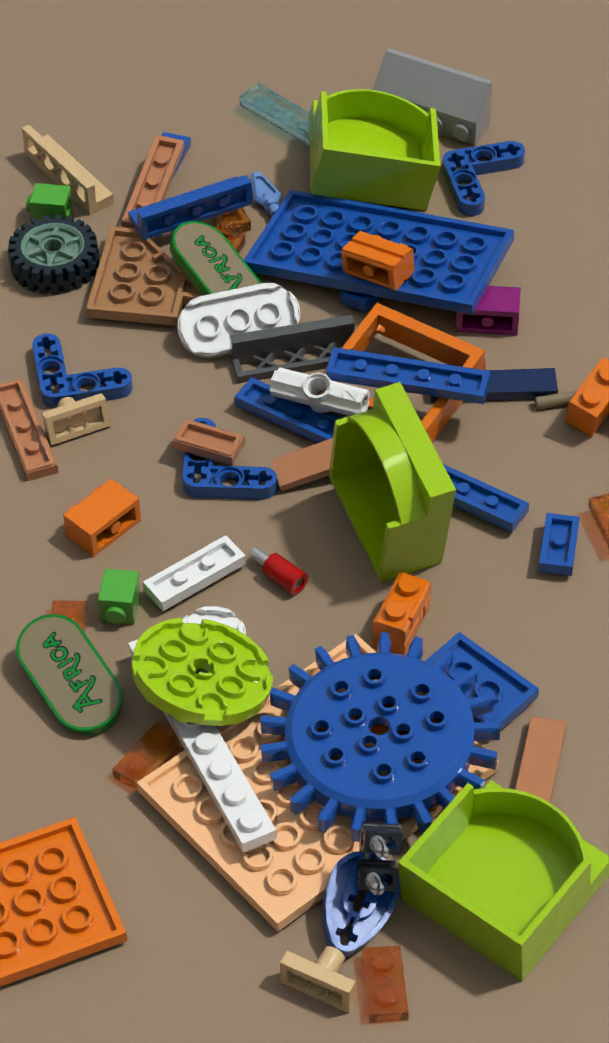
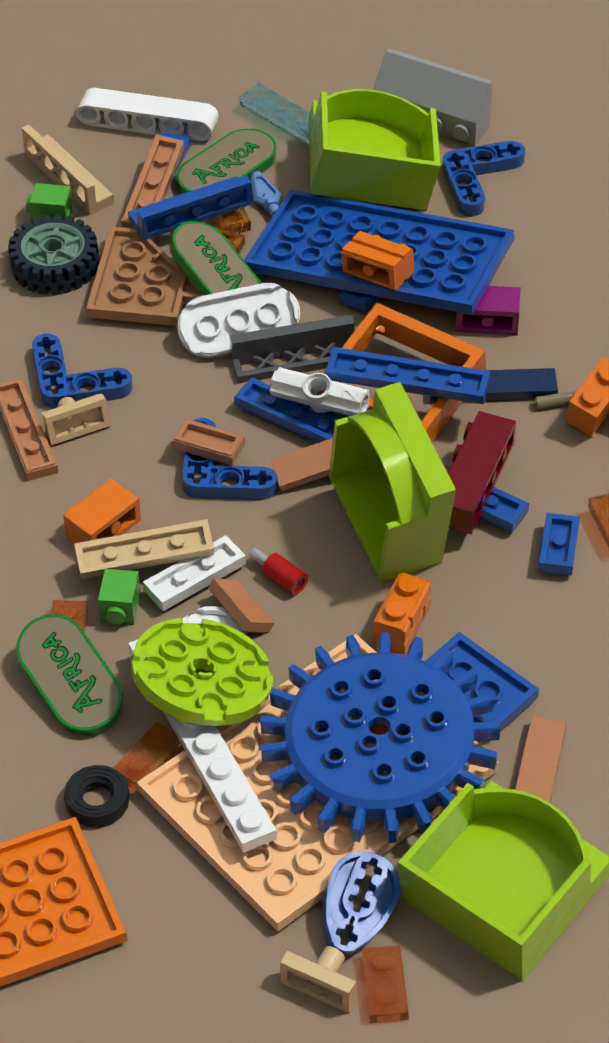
(101, 814): none -> black tyre
(144, 548): none -> tan fence
(147, 114): none -> white beam
(231, 156): none -> dark tan tile
(241, 605): none -> nougat tile
(370, 870): black piece -> none
(478, 467): none -> dark red brick

